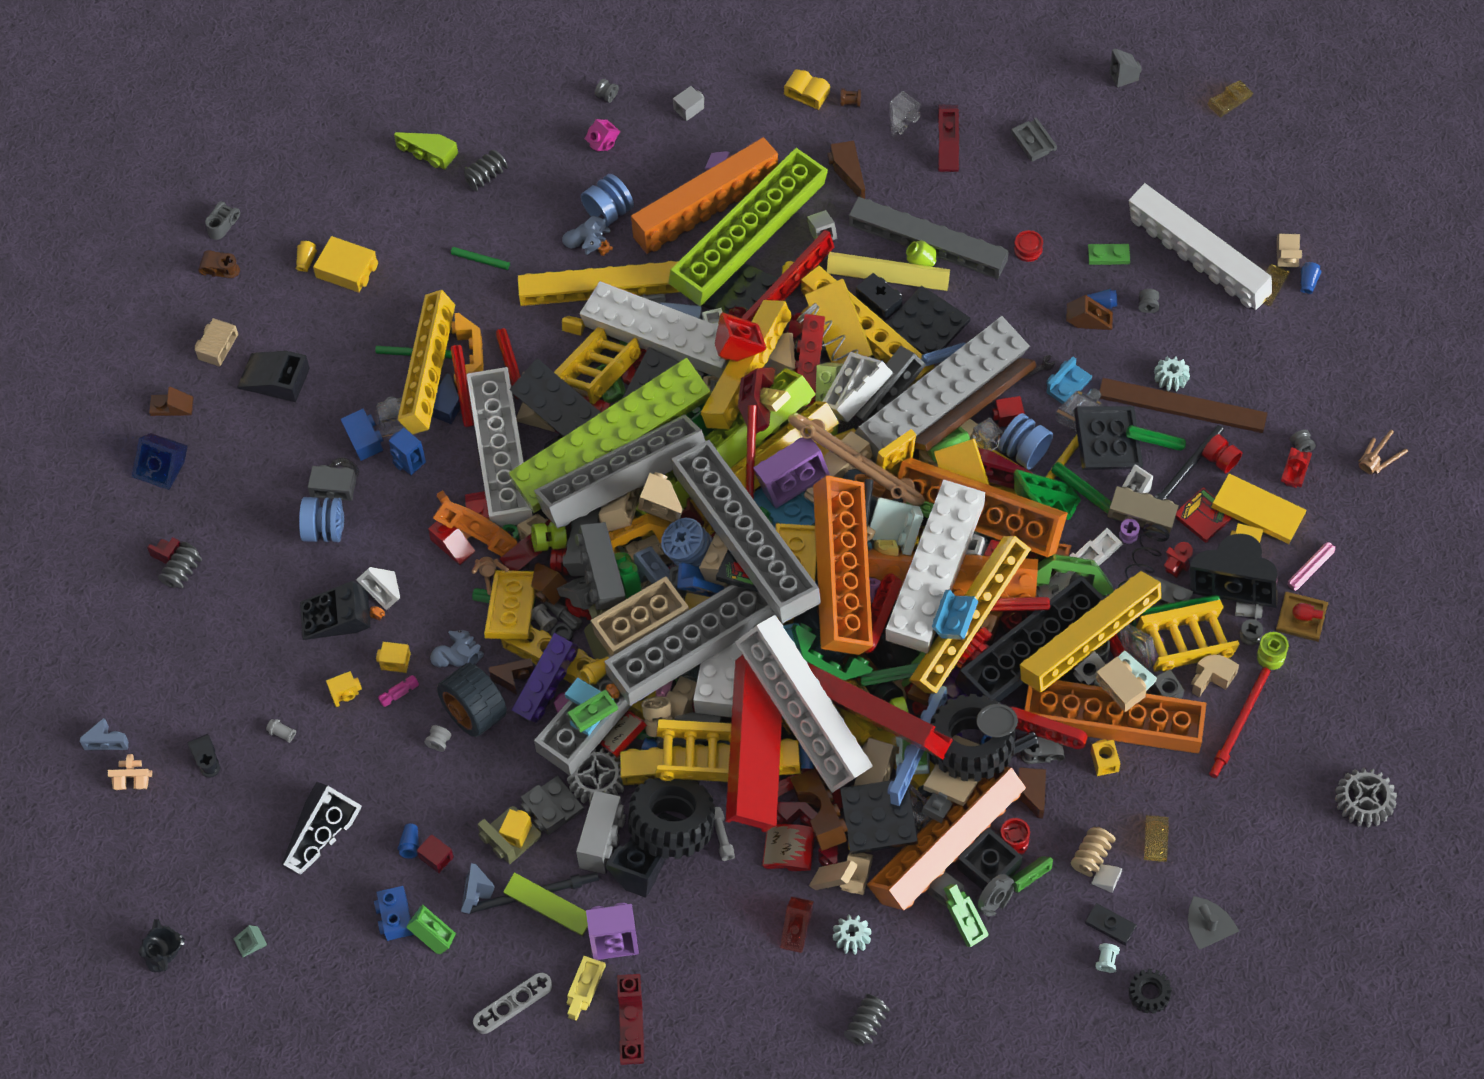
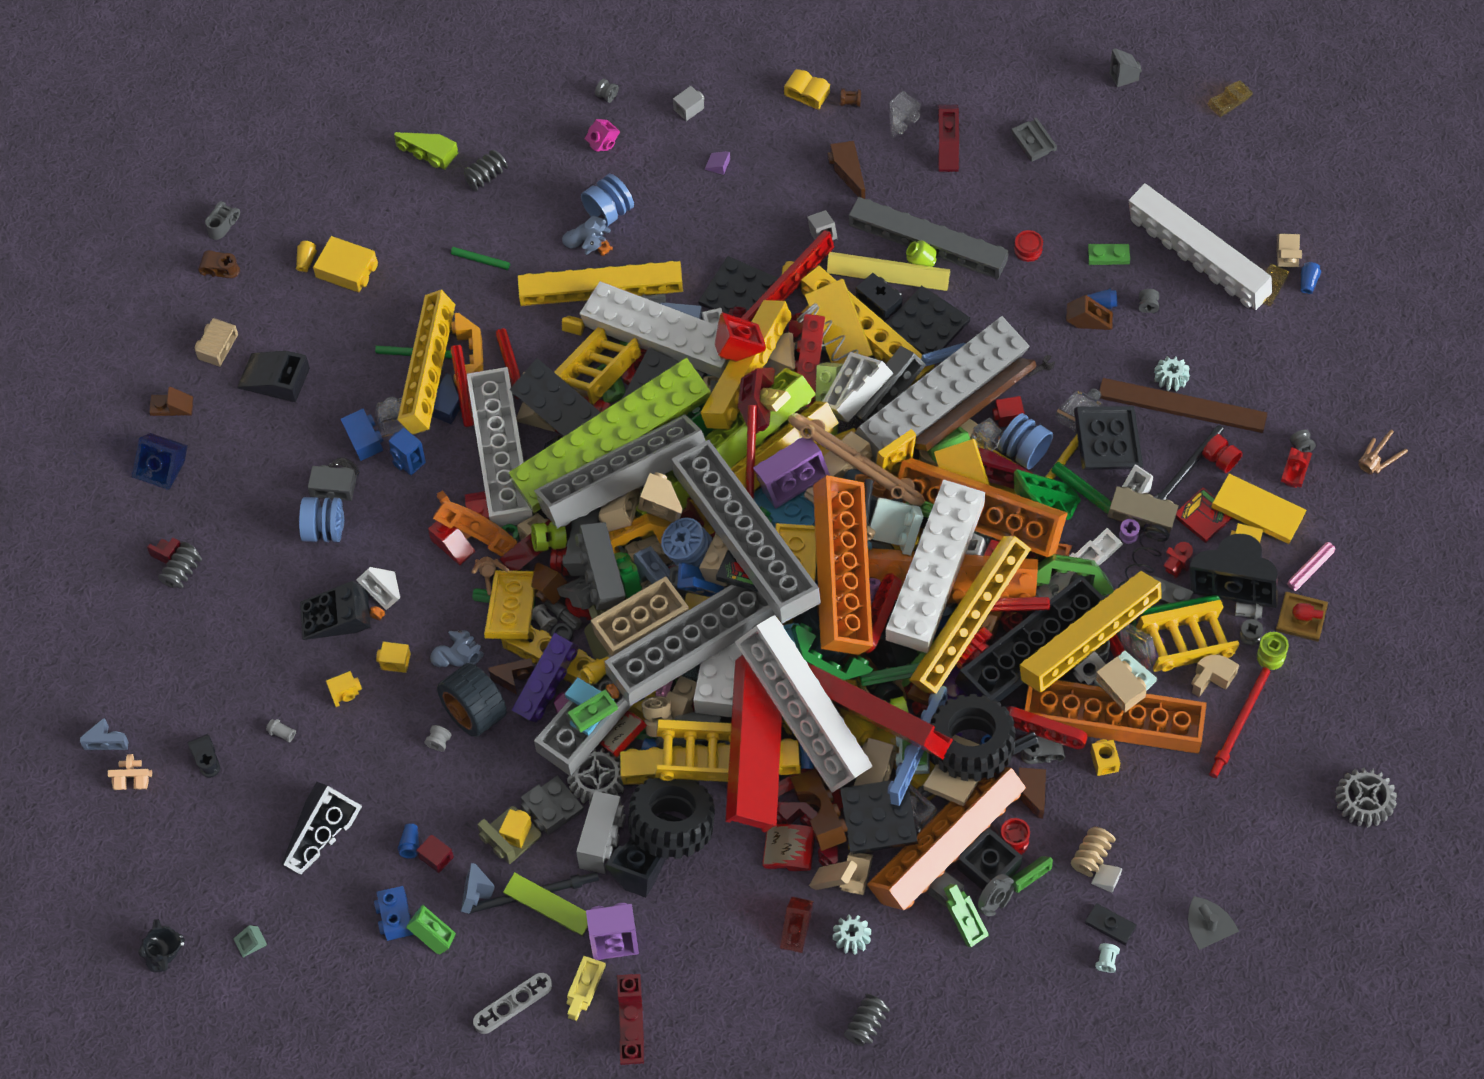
(398, 691): dark pink axle -> none
(703, 196): orange brick -> none
(726, 850): light grey bar -> none
(747, 227): lime brick -> none
(886, 547): light yellow tile -> none
(937, 807): dark grey tile -> none
(954, 615): dark azure bracket -> none
(997, 720): dark grey piece -> none
(1067, 381): dark azure bracket -> none
(1150, 978): black tyre -> none
(1155, 438): green axle -> none
(1156, 838): clear yellow slope -> none
(1167, 681): dark grey brick -> none

